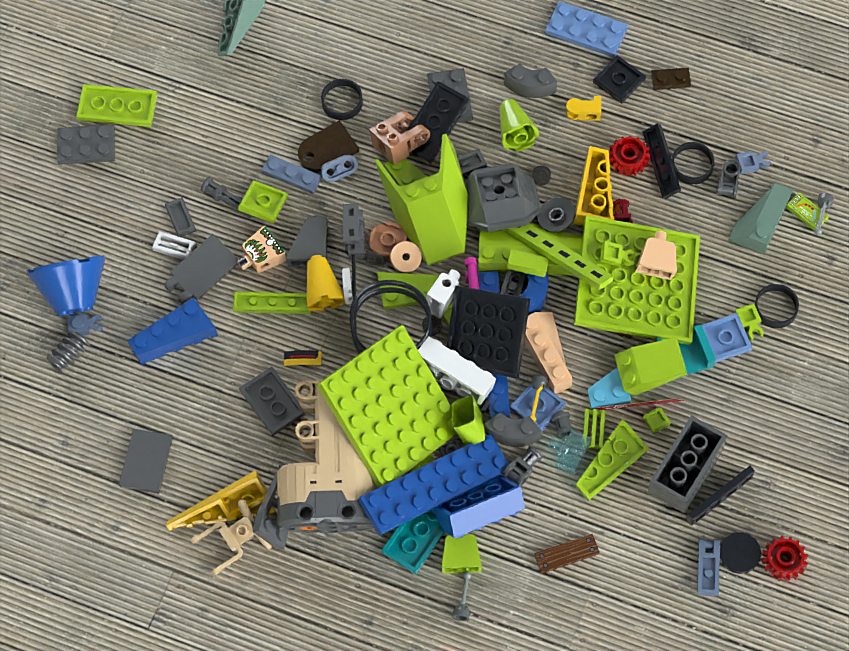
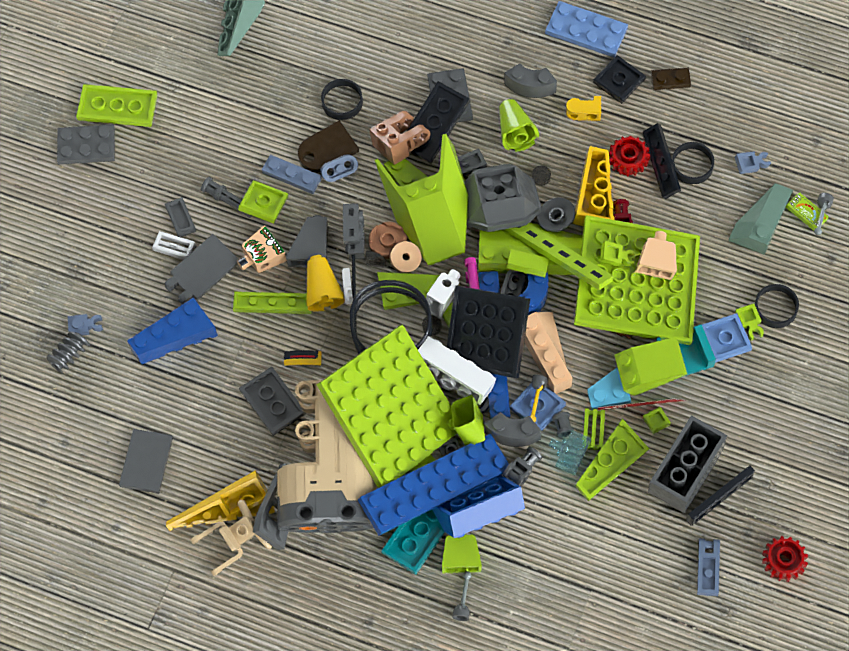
(69, 284): blue cone -> none
(566, 553): reddish brown tile -> none
(729, 182): dark grey piece -> none
(740, 553): black tile -> none

